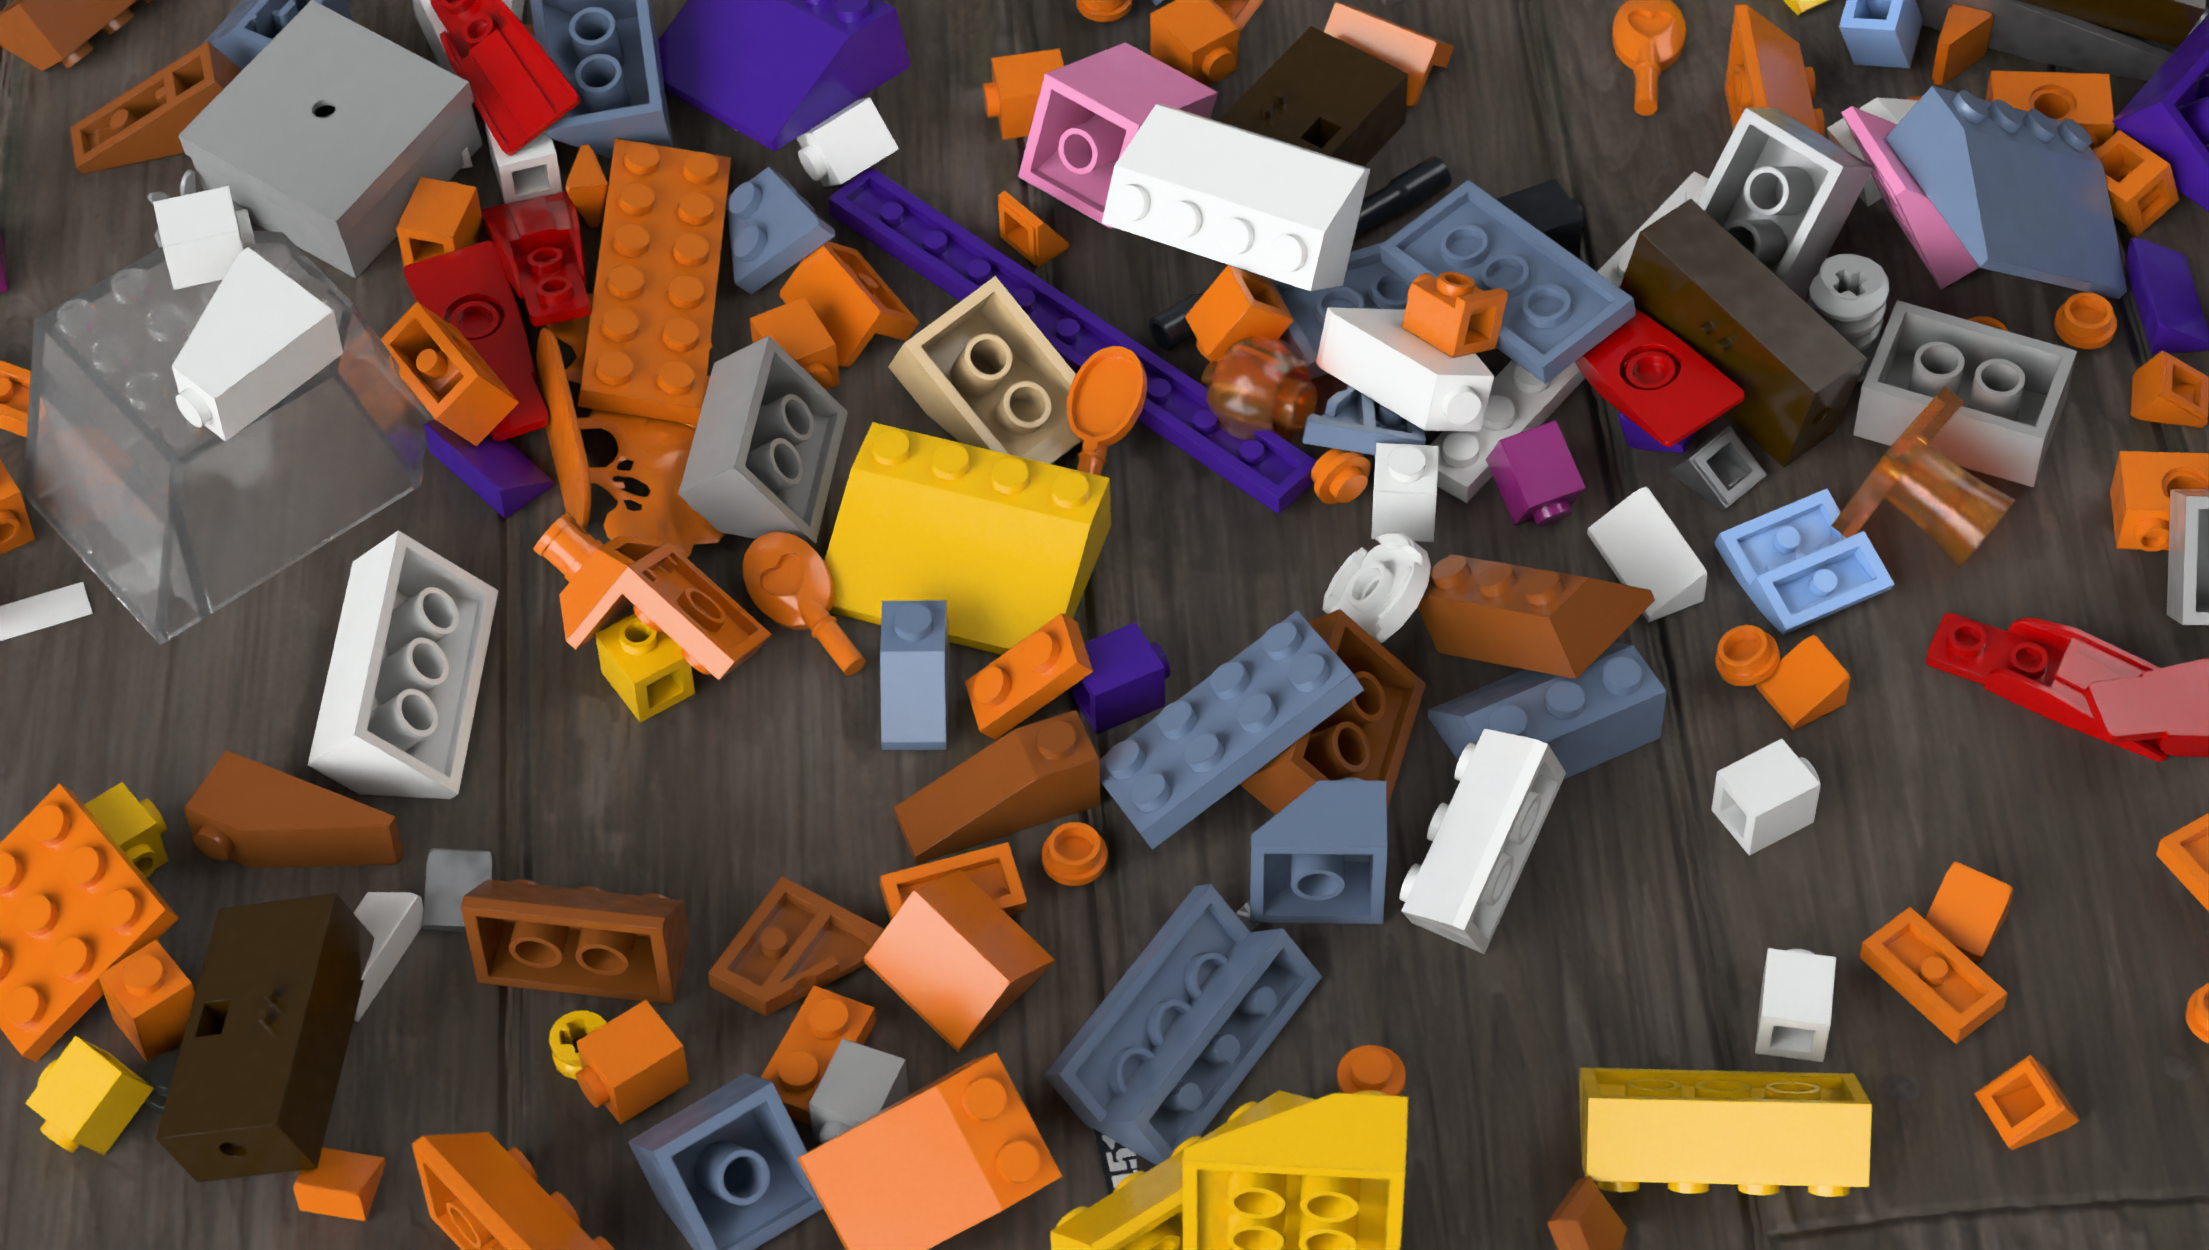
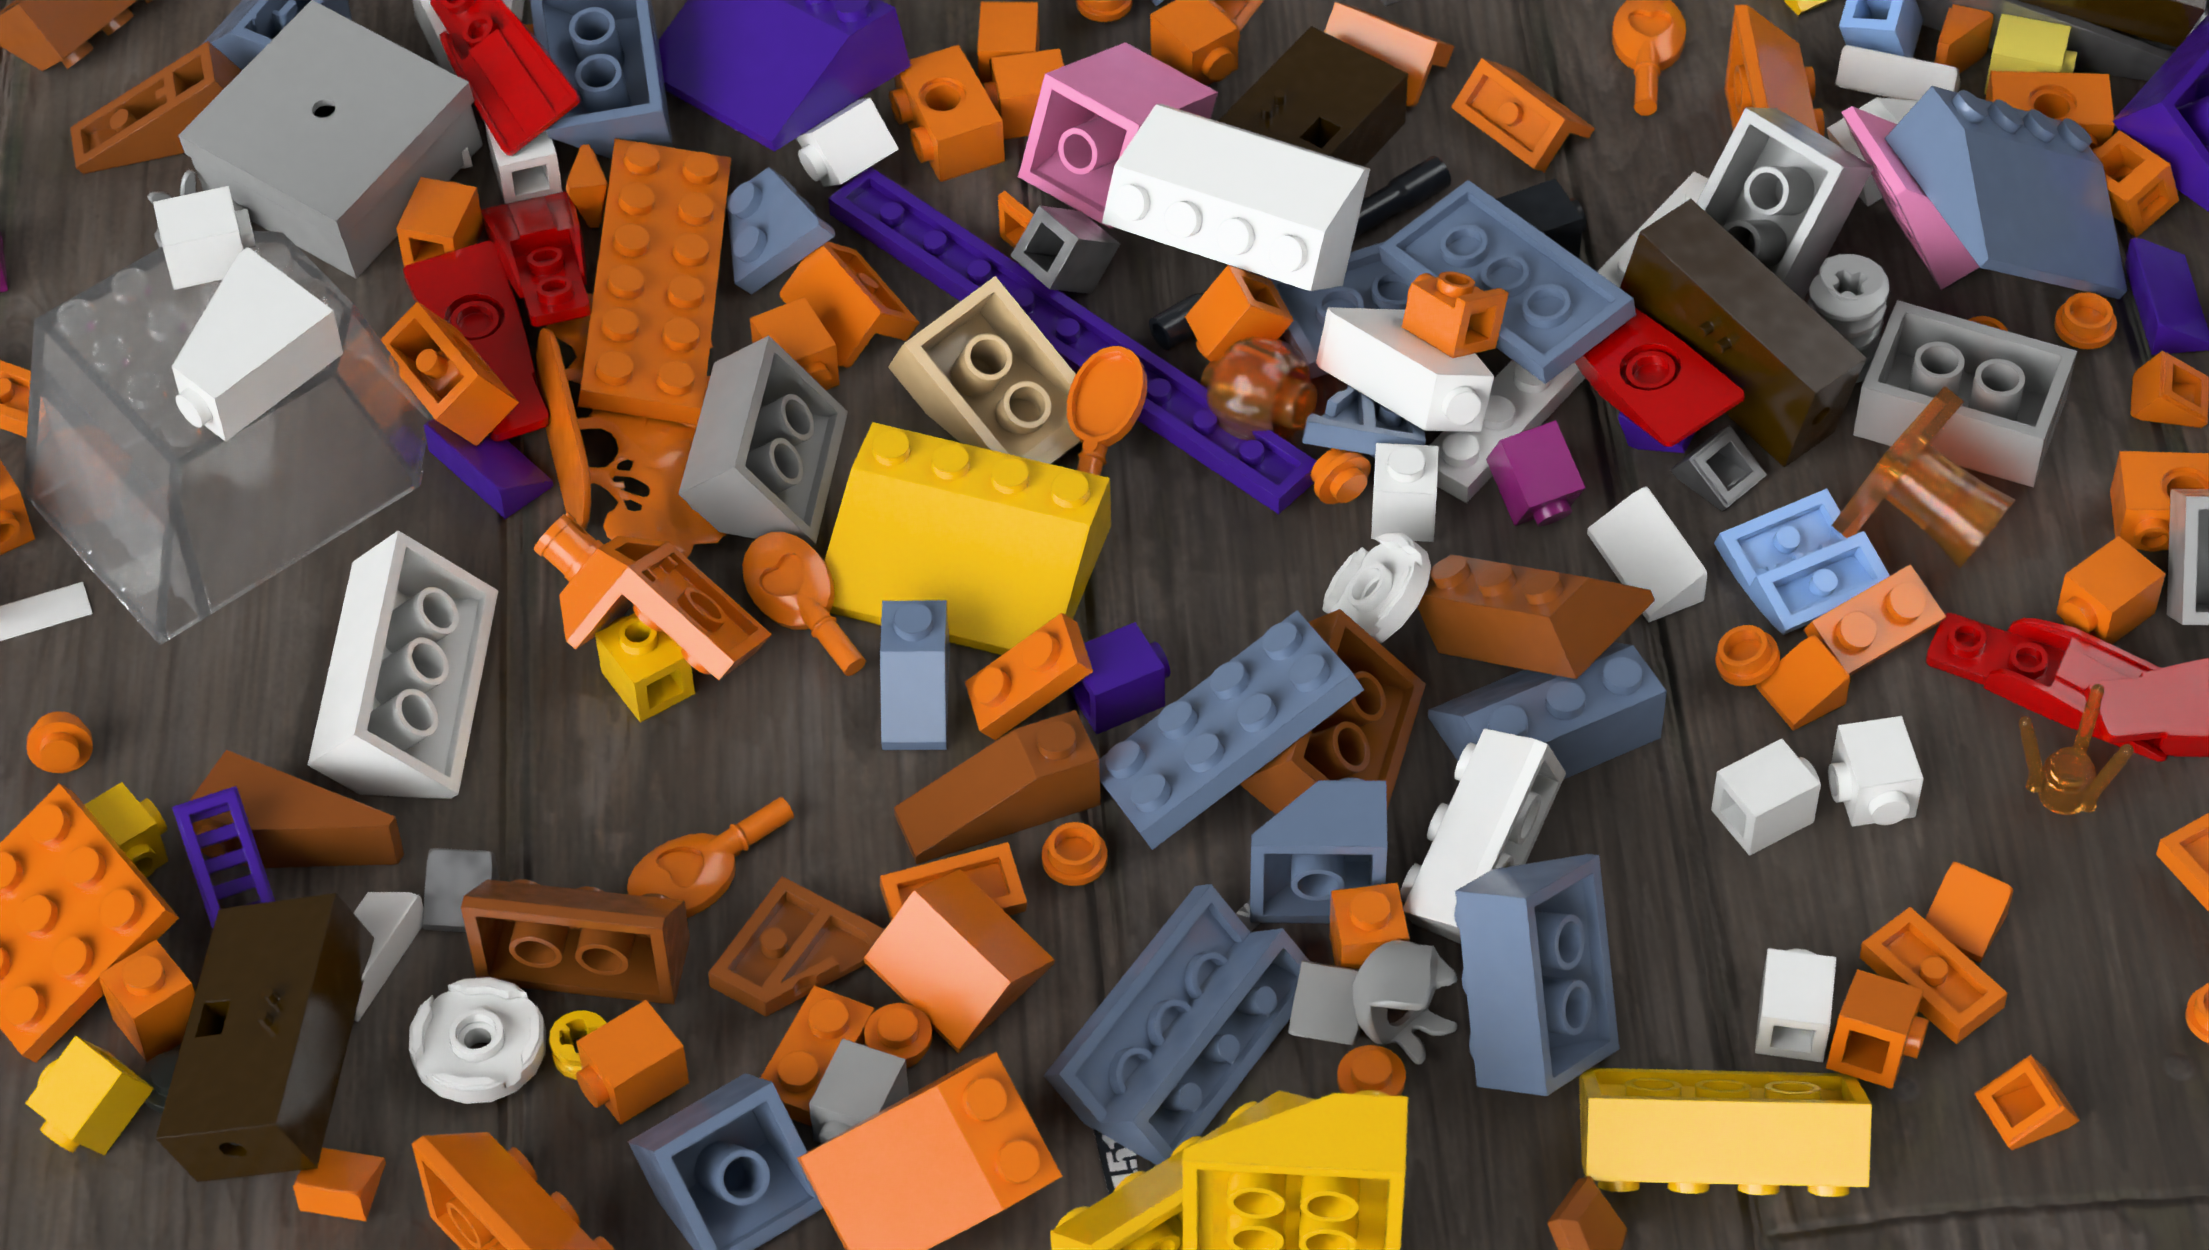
(59, 743): none -> orange plate
(207, 807): none -> dark purple slope
(471, 1014): none -> white plate
(703, 864): none -> orange piece
(899, 1031): none -> orange plate
(948, 114): none -> orange brick
(1006, 31): none -> orange brick
(1065, 249): none -> flat silver brick
(1325, 1004): none -> light grey slope
(1364, 921): none -> orange brick
(1402, 978): none -> light grey piece
(1517, 113): none -> orange panel
(1537, 973): none -> sand blue slope
(1875, 772): none -> white brick
(1877, 620): none -> orange plate
(1877, 1029): none -> orange brick
(1892, 74): none -> white slope
(2031, 47): none -> light yellow brick
(2069, 777): none -> clear orange plant
(2110, 592): none -> orange brick

